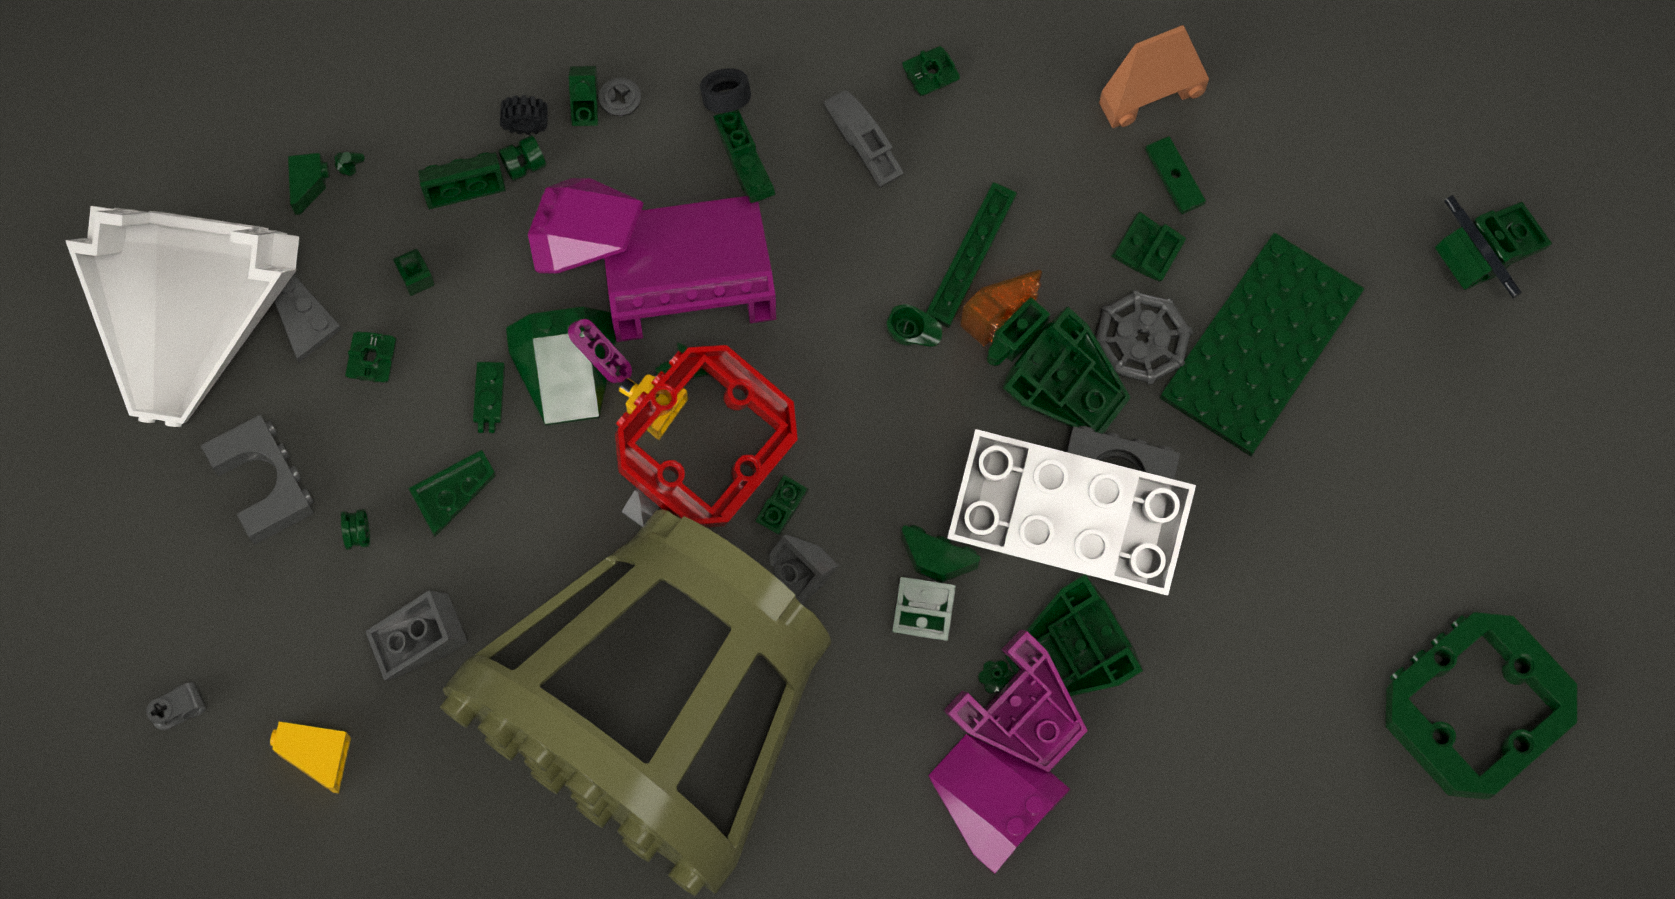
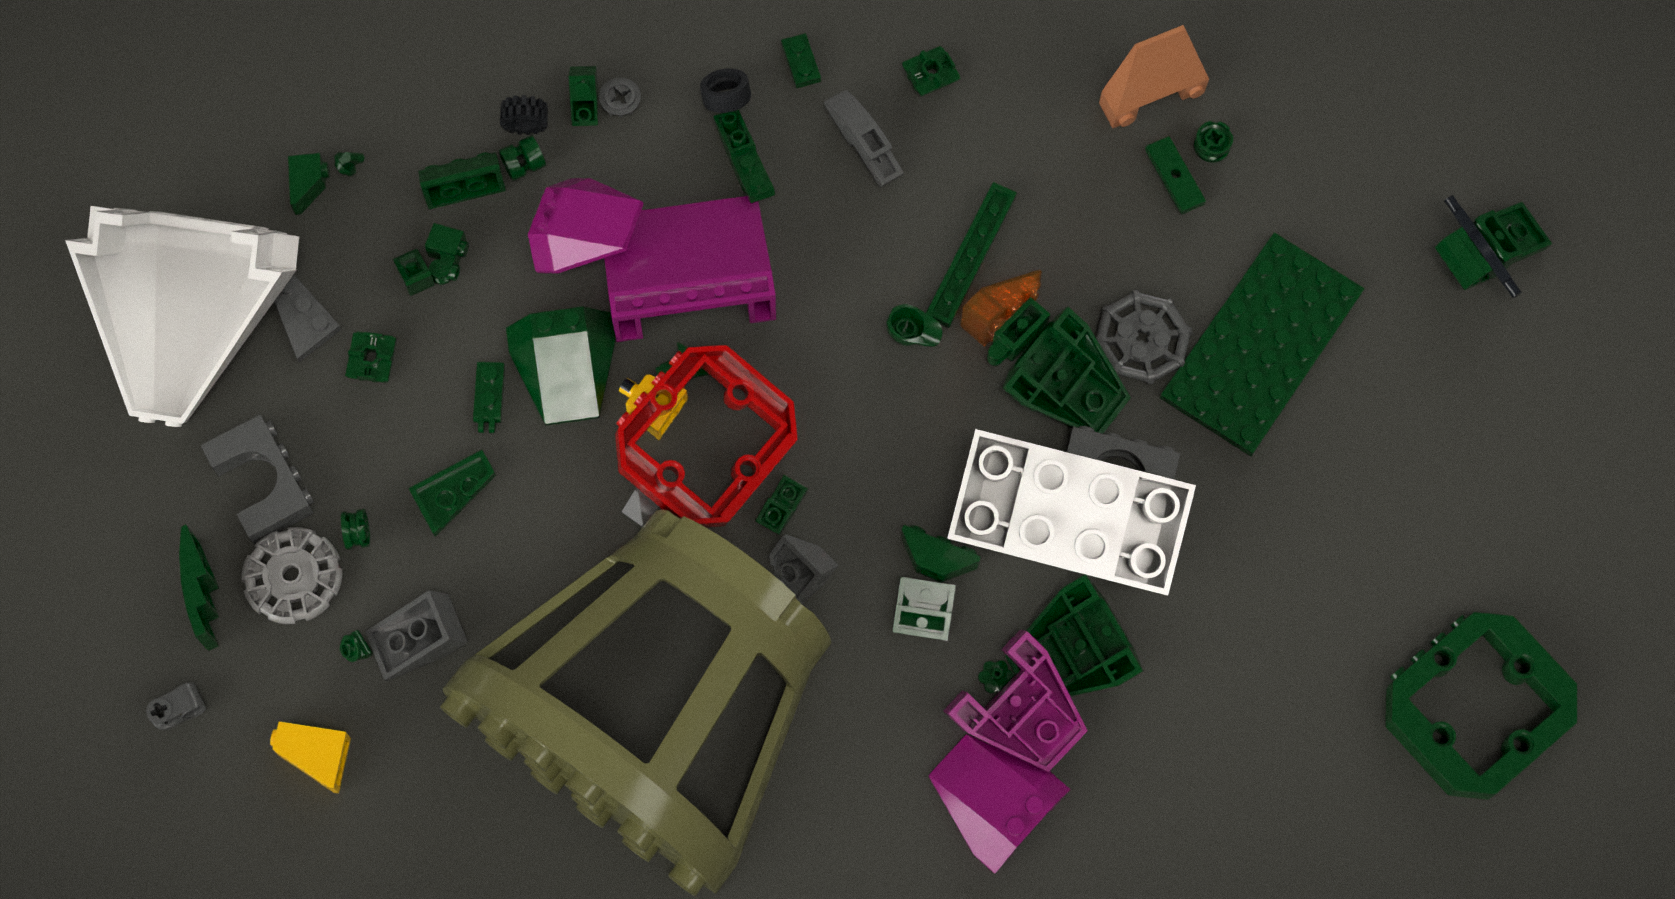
(196, 584): none -> dark green slope
(301, 588): none -> light grey plate
(354, 647): none -> dark green plate
(447, 247): none -> dark green brick
(588, 350): magenta beam -> none
(801, 60): none -> dark green plate
(1148, 247): dark green slope -> none
(1213, 141): none -> dark green wheel

